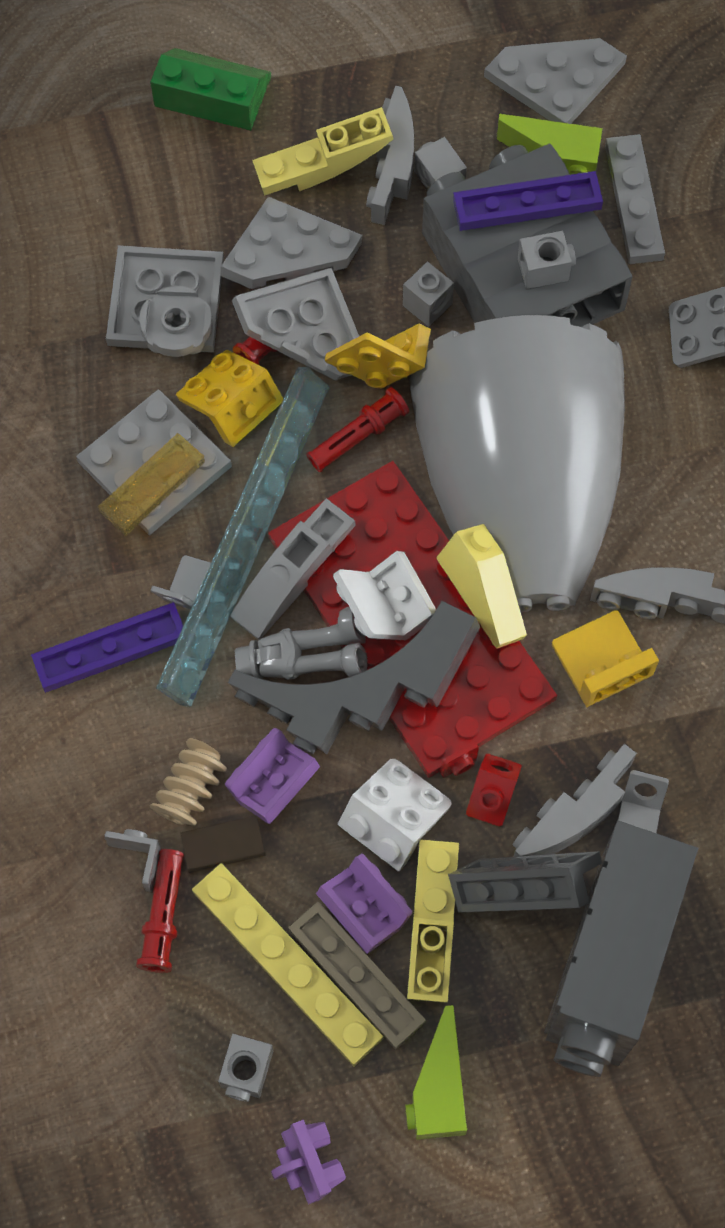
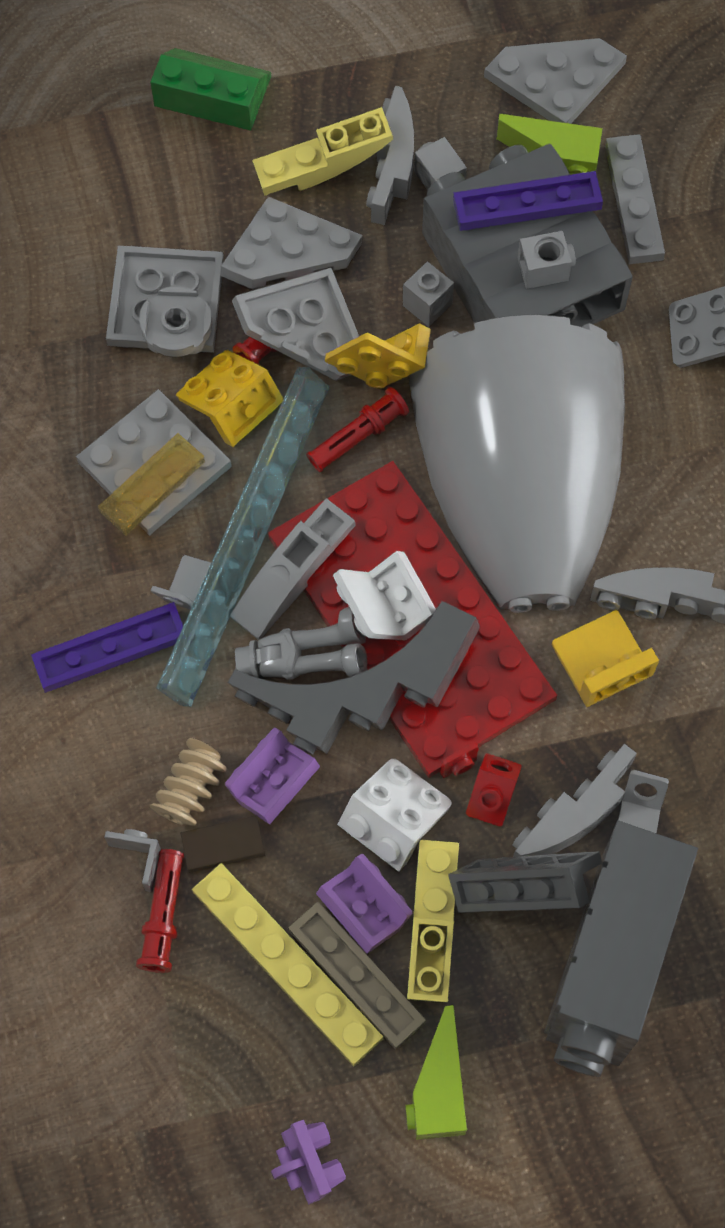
(243, 1049): light grey brick -> none
(484, 582): light yellow slope -> none

